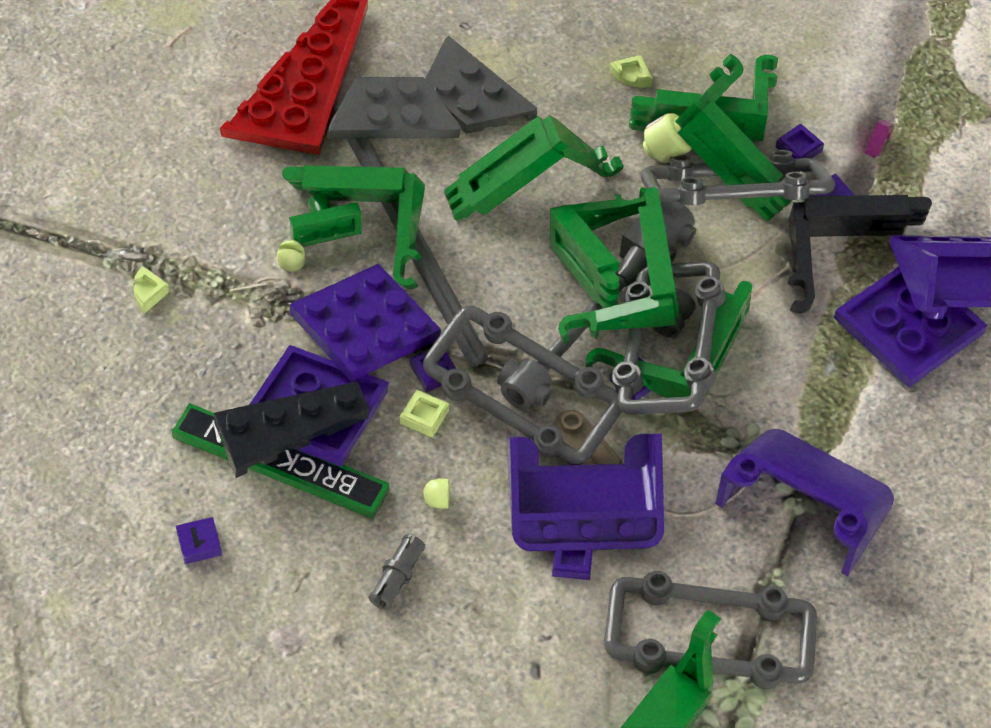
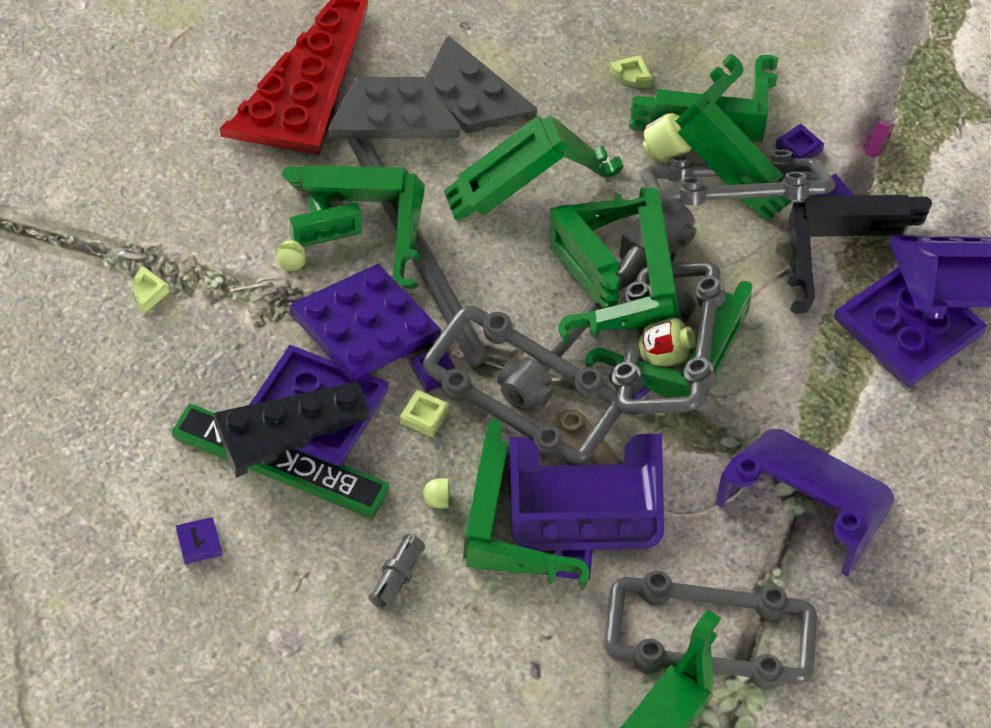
(491, 554): none -> green hinge
(667, 343): none -> yellowish green head

